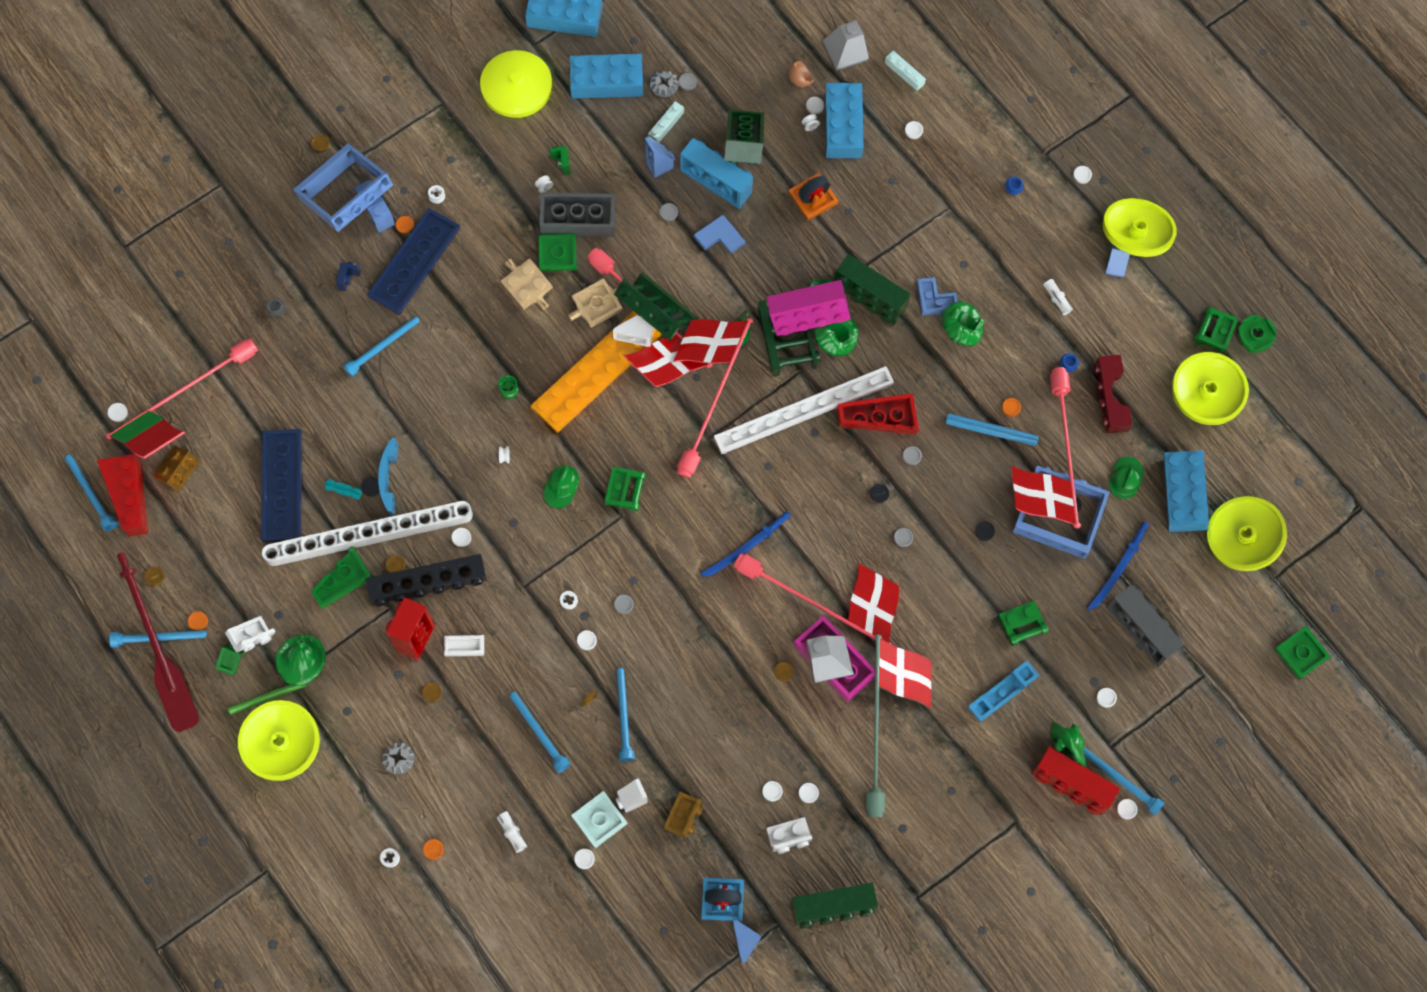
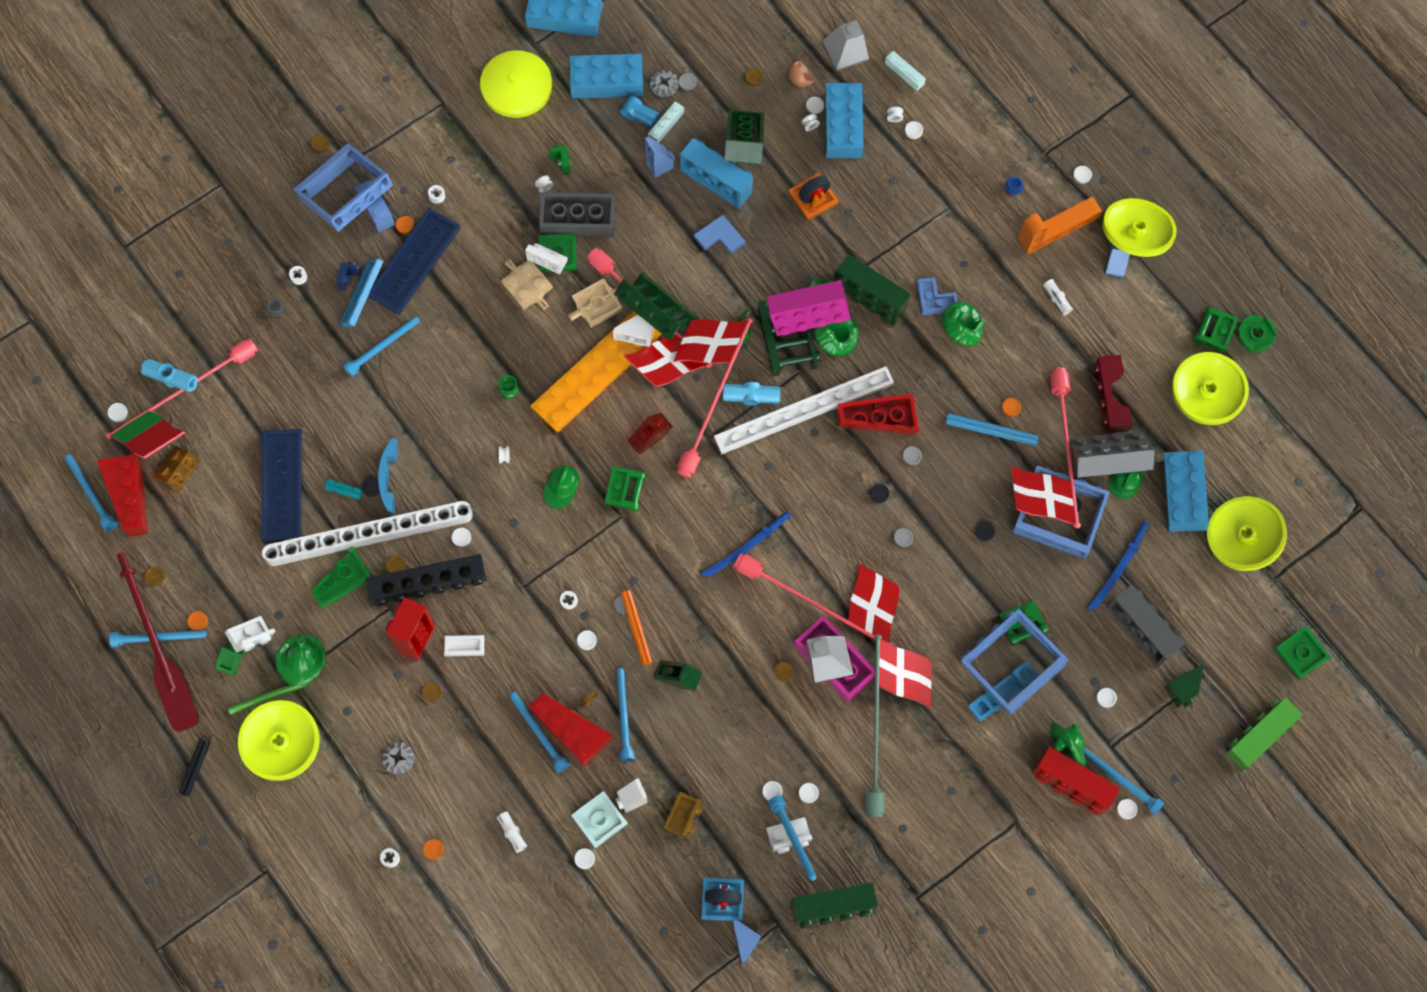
(169, 375): none -> medium azure piece
(194, 767): none -> black axle
(297, 269): none -> white bush
(361, 292): none -> dark azure tile
(546, 258): none -> white bracket
(574, 732): none -> red wedge
(636, 110): none -> dark azure piece
(636, 627): none -> orange axle
(650, 432): none -> clear red slope
(668, 212): light grey piece -> none
(678, 675): none -> dark green slope
(751, 393): none -> medium azure piece
(754, 77): none -> pearl gold piece
(777, 805): none -> dark azure piece
(895, 114): none -> white bush
(996, 632): none -> medium blue window
(1038, 234): none -> orange beam
(1069, 362): blue plate -> none
(1111, 454): none -> dark grey brick
(1185, 687): none -> dark green slope
(1264, 733): none -> bright green brick

